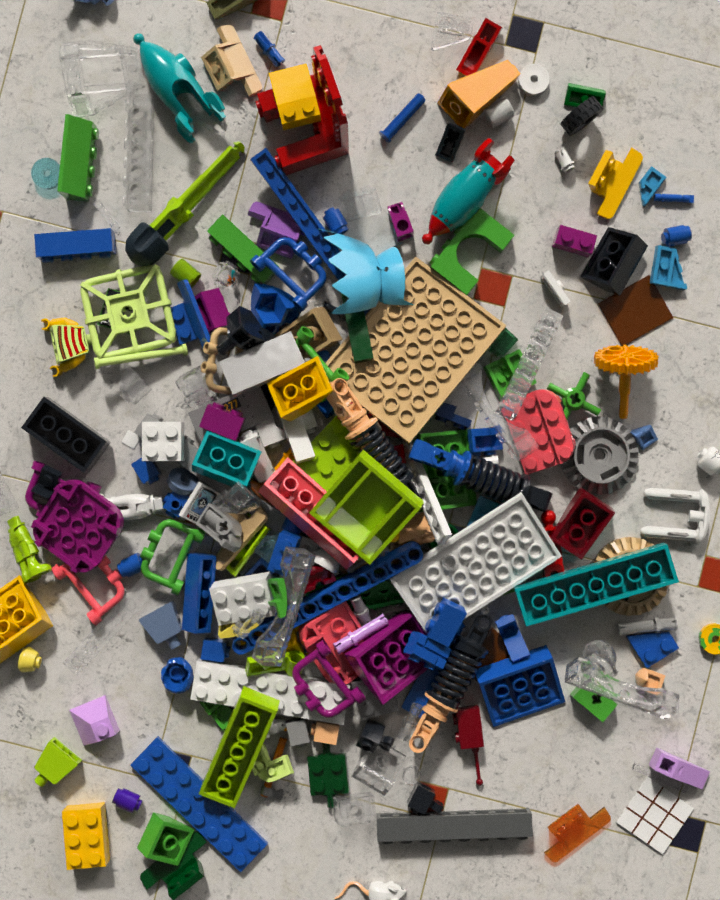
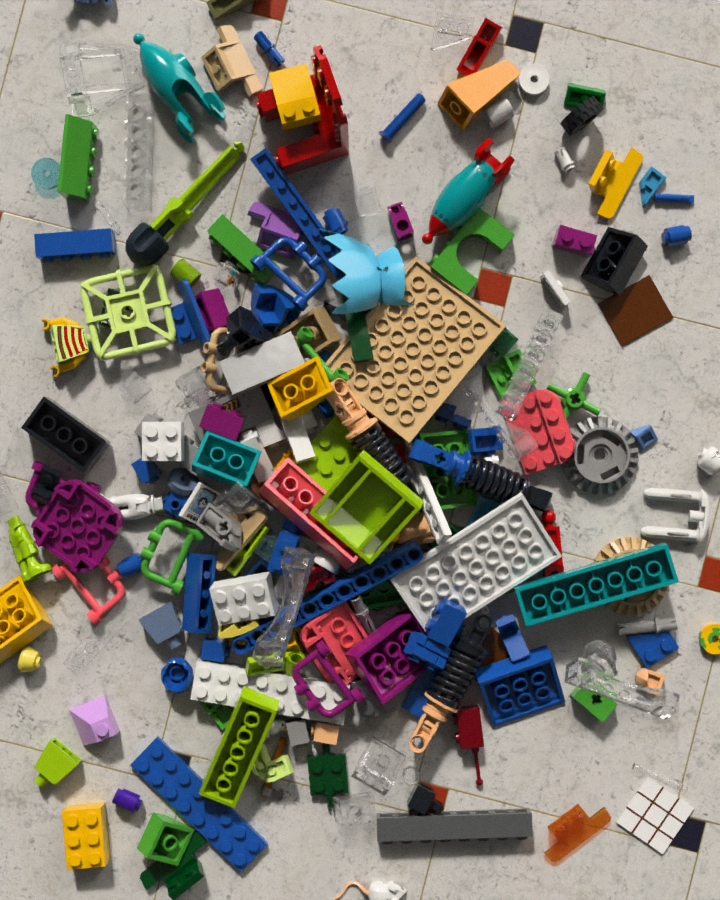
(131, 439): white sticker -> none
(140, 356): yellowish green bar -> none
(242, 629): clear bar -> none
(279, 595): bright green slope -> none
(361, 633): lavender pin -> none
(372, 737): black brick -> none
(410, 722): clear pin -> none
(450, 142): black slope -> none
(582, 523): dark red slope -> none
(625, 361): light orange gear -> none
(667, 269): dark azure wing -> none
(678, 768): lavender slope -> none

